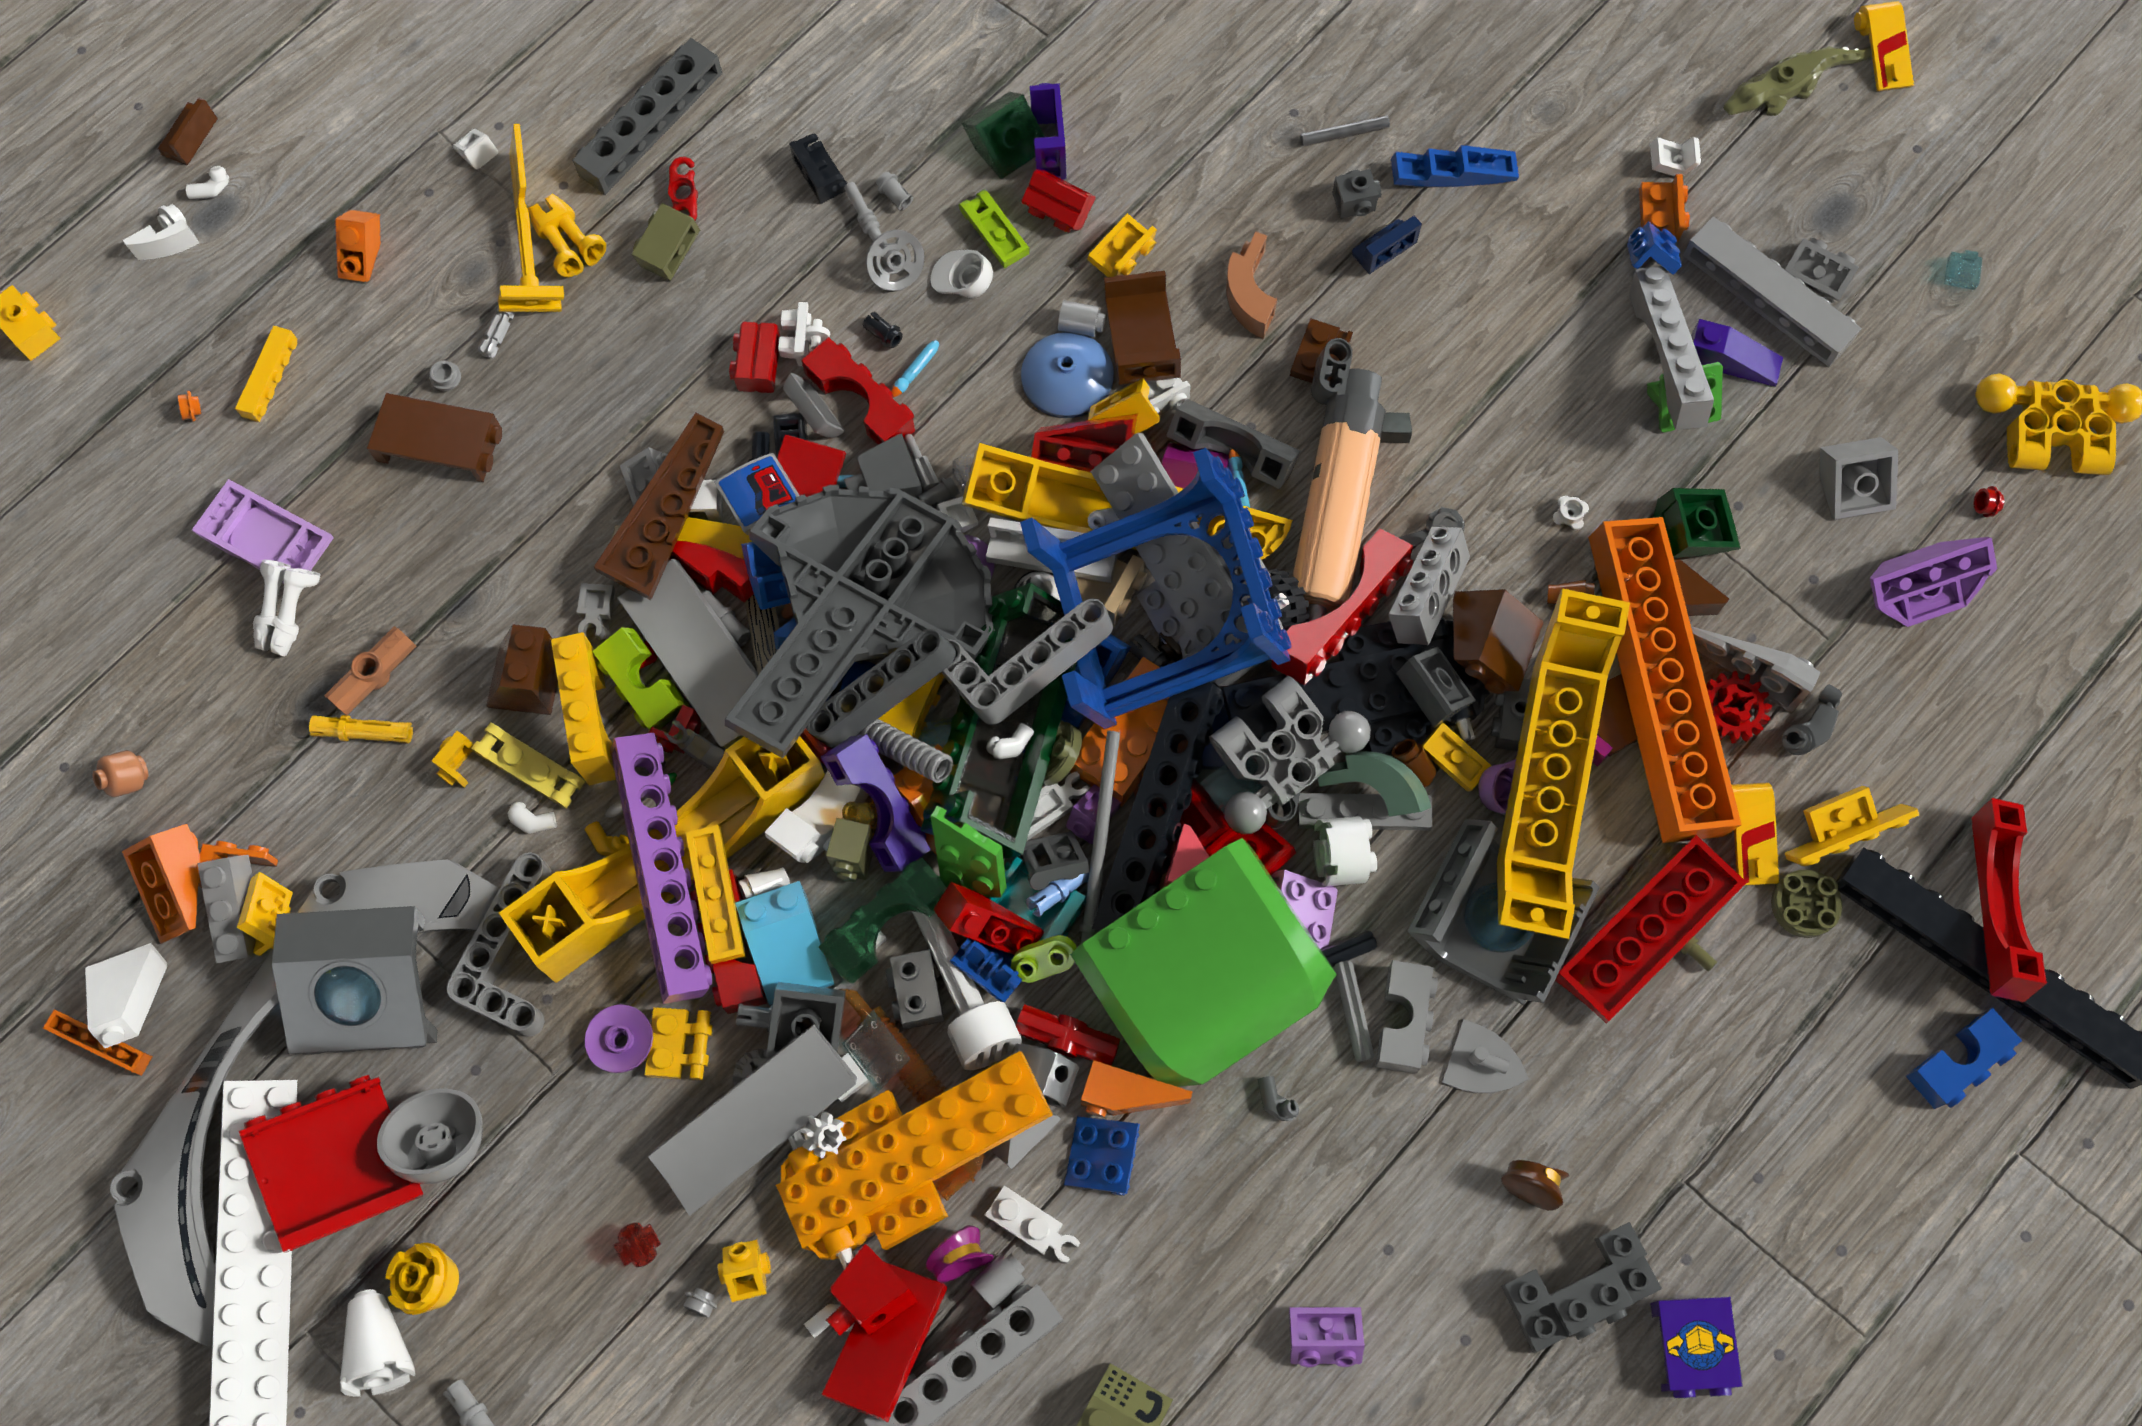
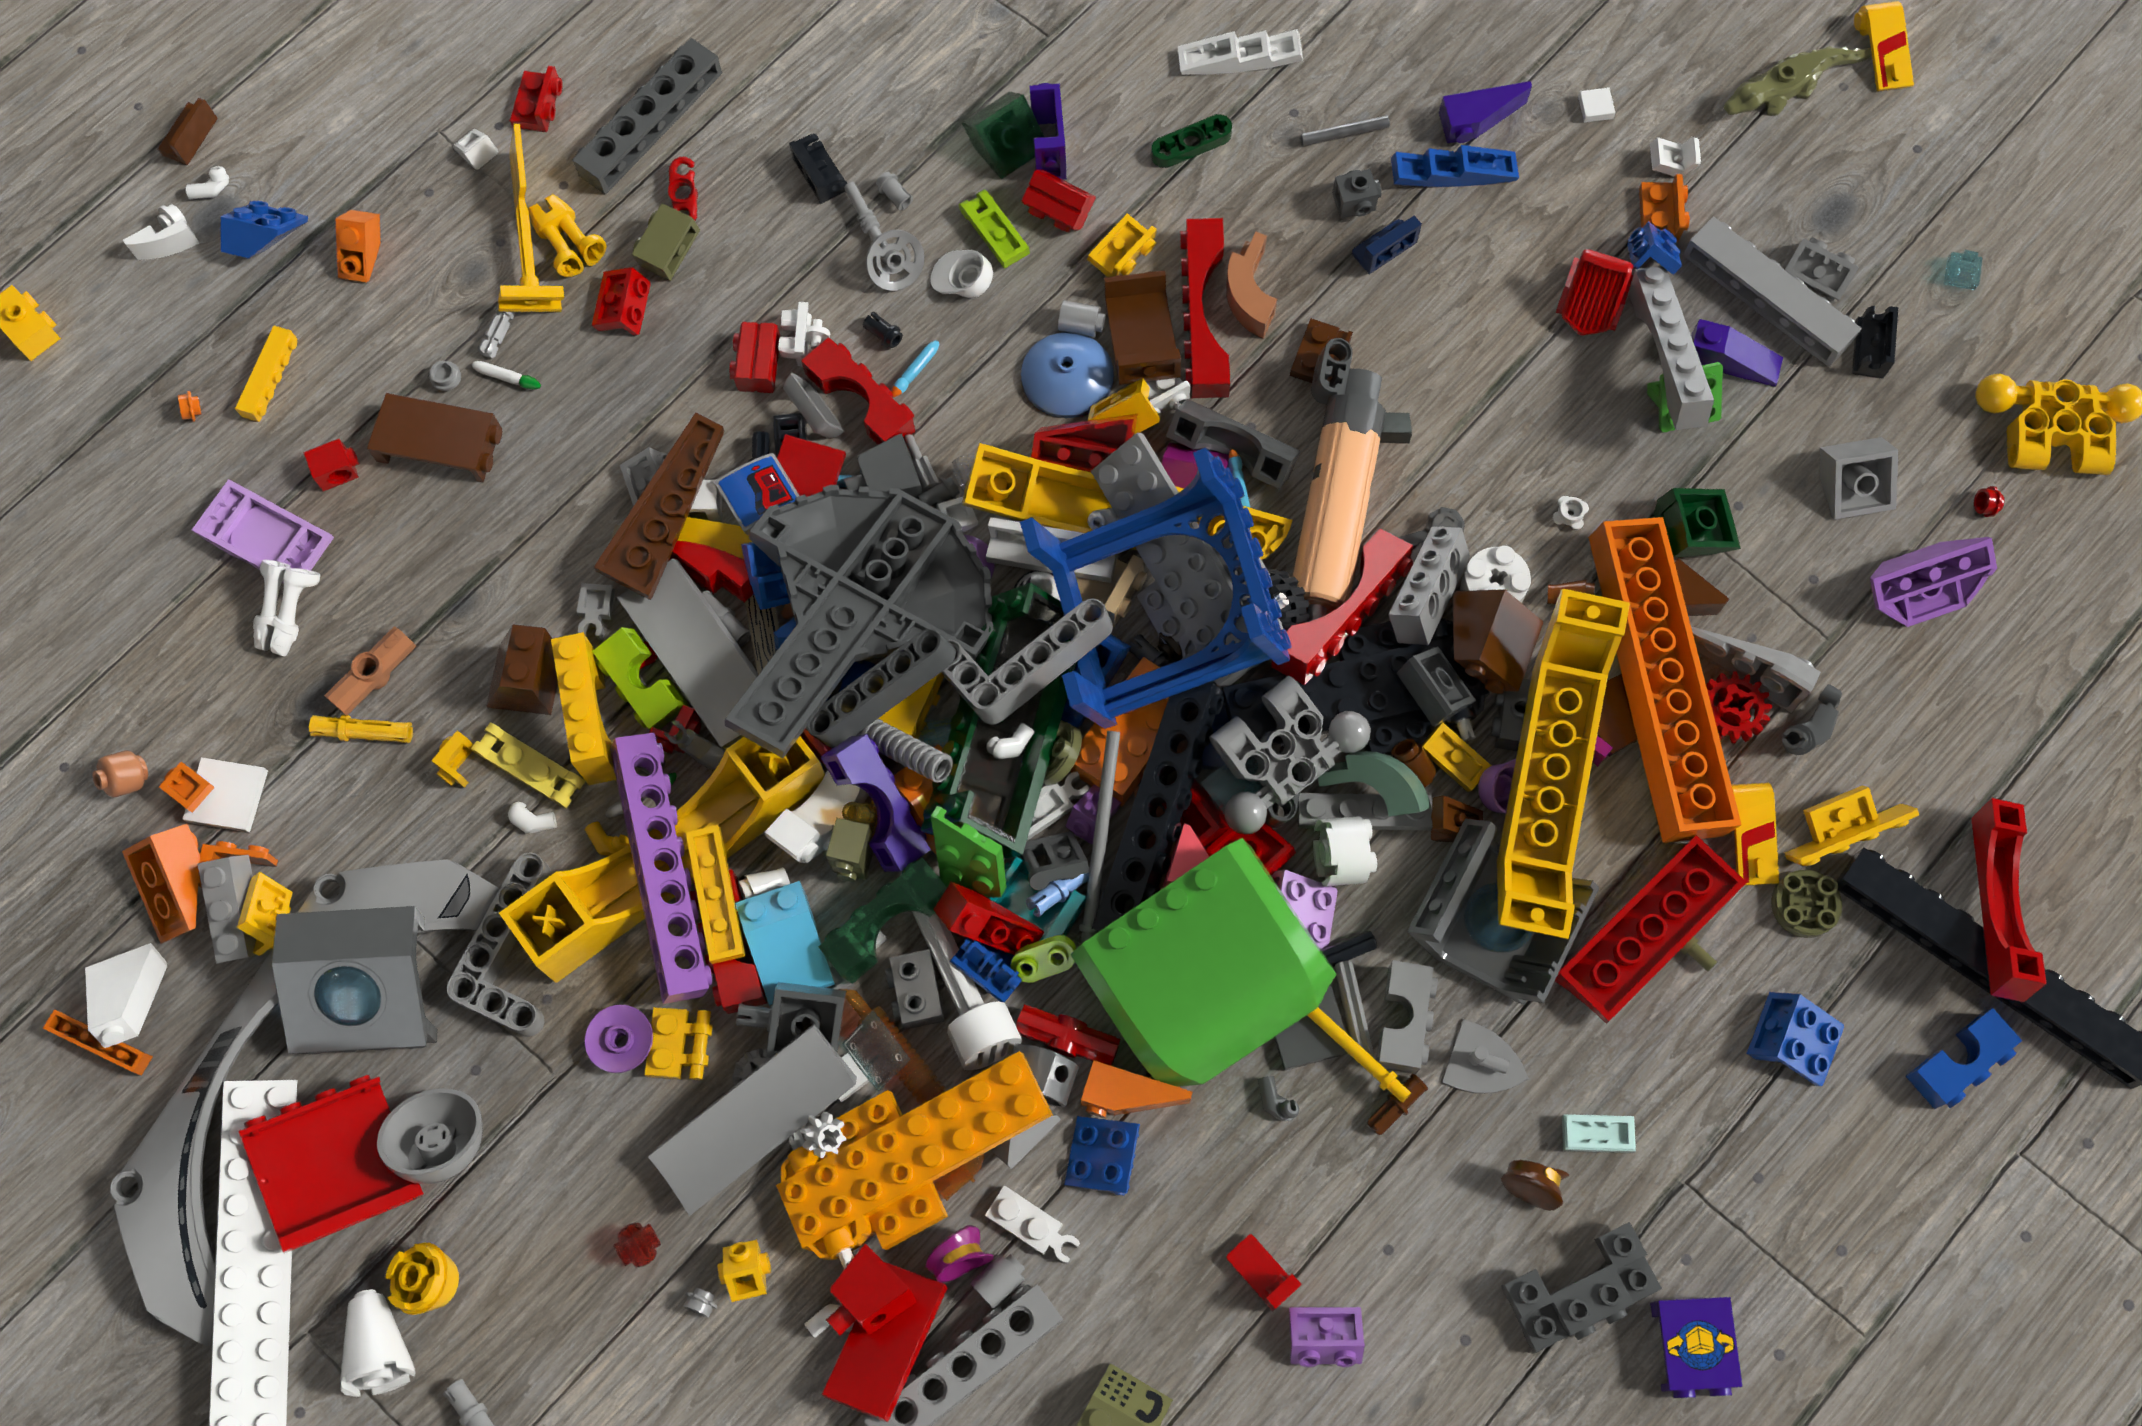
(186, 786): none -> orange bracket
(233, 799): none -> white tile
(257, 227): none -> blue slope
(332, 464): none -> red brick
(506, 375): none -> white piece
(536, 100): none -> red bracket
(621, 301): none -> red bracket
(1187, 152): none -> dark green beam
(1208, 360): none -> red arch
(1241, 54): none -> white slope
(1262, 1272): none -> red bracket
(1307, 1042): none -> dark grey tile
(1386, 1079): none -> yellow bar
(1393, 1108): none -> reddish brown axle
(1449, 816): none -> reddish brown slope
(1475, 112): none -> dark purple slope
(1499, 566): none -> white brick
(1595, 292): none -> red piece
(1596, 105): none -> white tile
(1598, 1133): none -> light aqua plate
(1796, 1035): none -> blue bracket
(1875, 342): none -> black hinge

